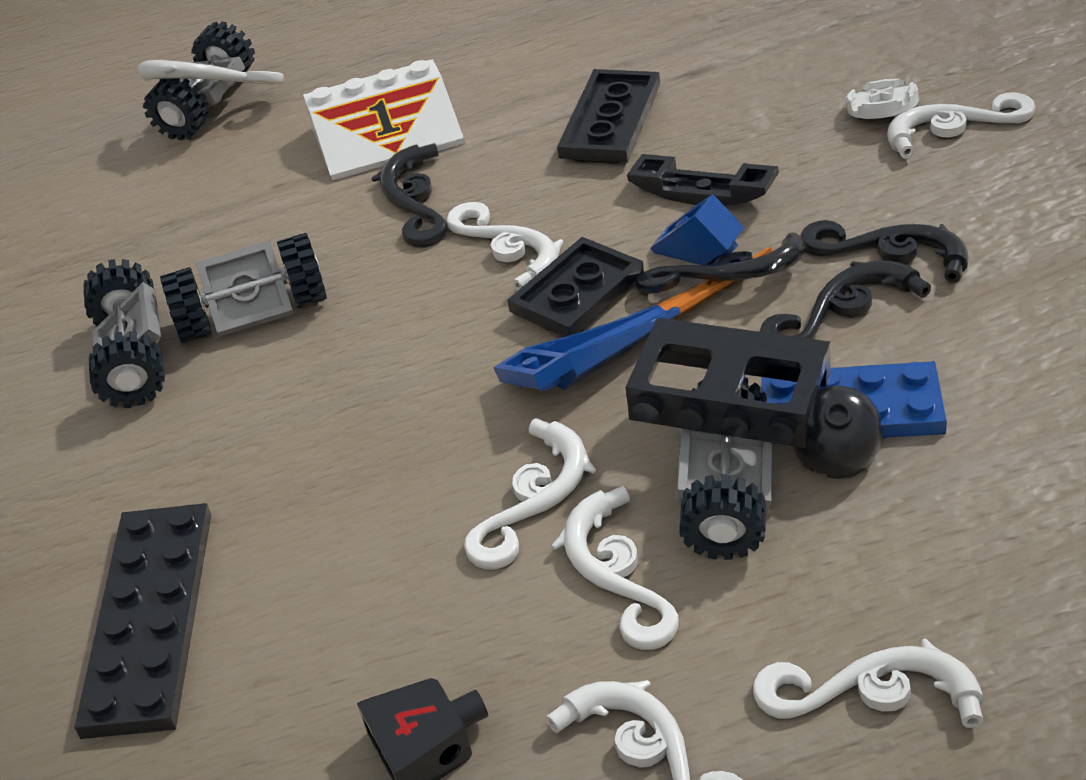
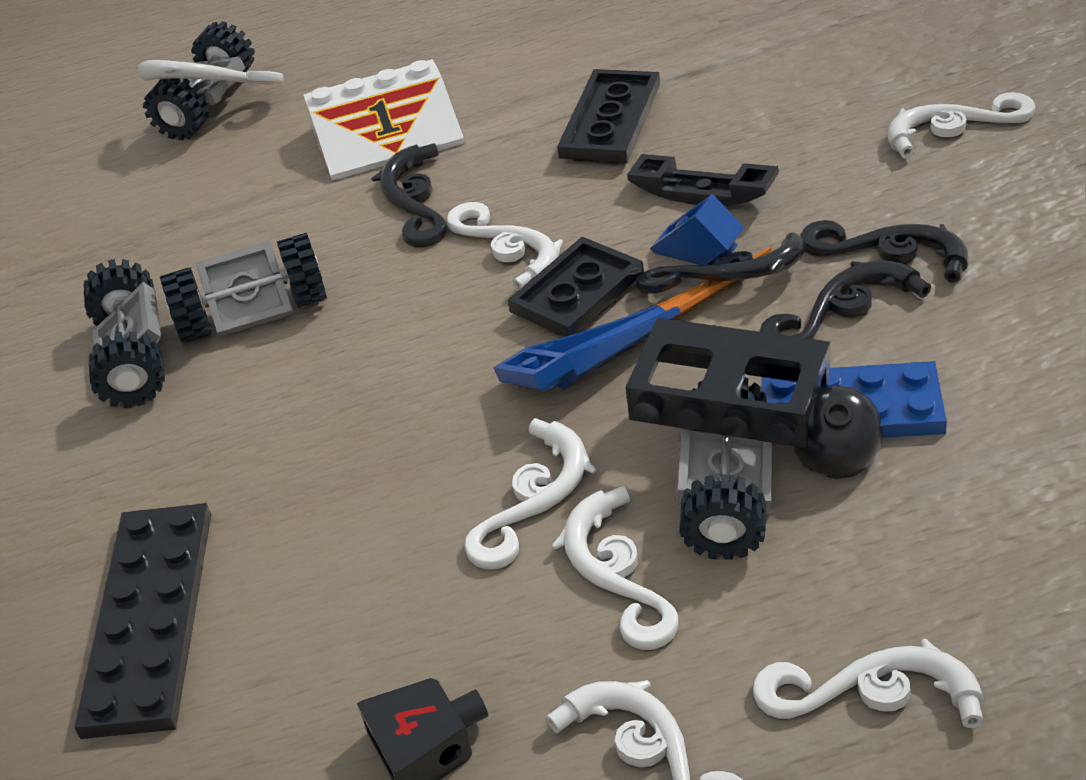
(882, 99): white tile -> none

